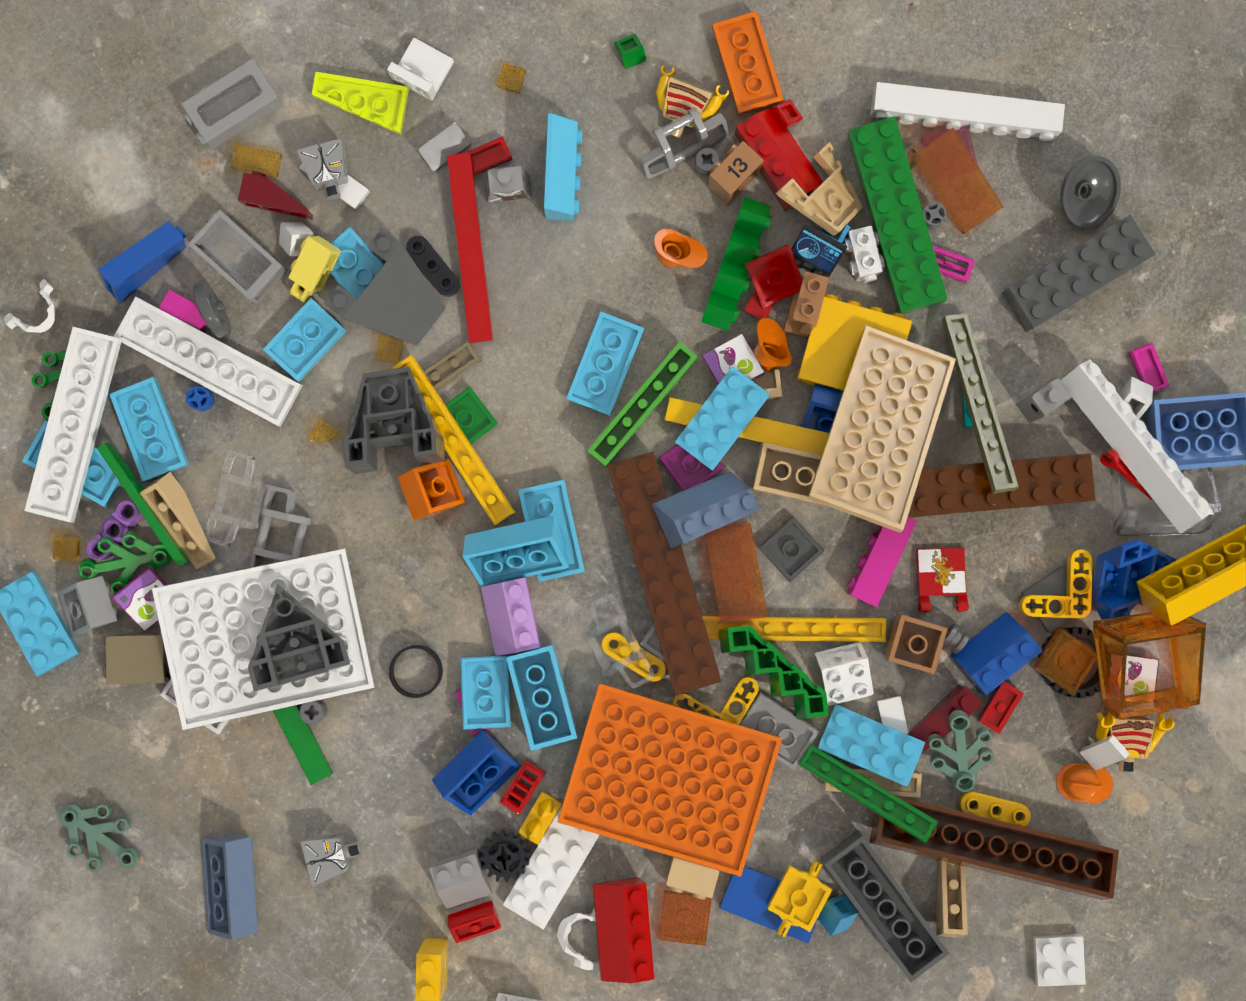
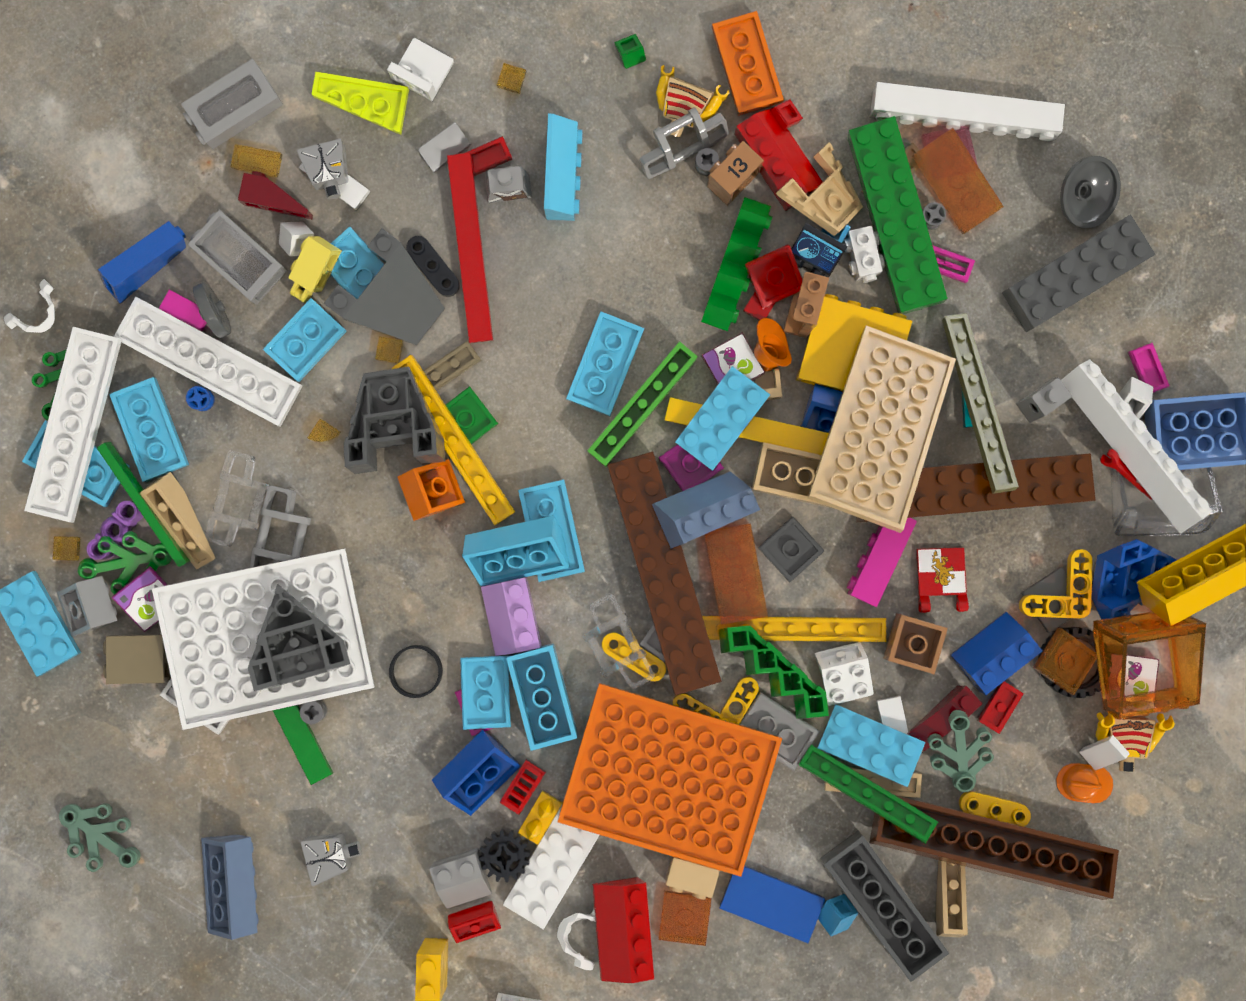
(679, 250): orange piece -> none
(799, 898): yellow plate -> none
(956, 639): flat silver wheel -> none
(1059, 960): white plate -> none

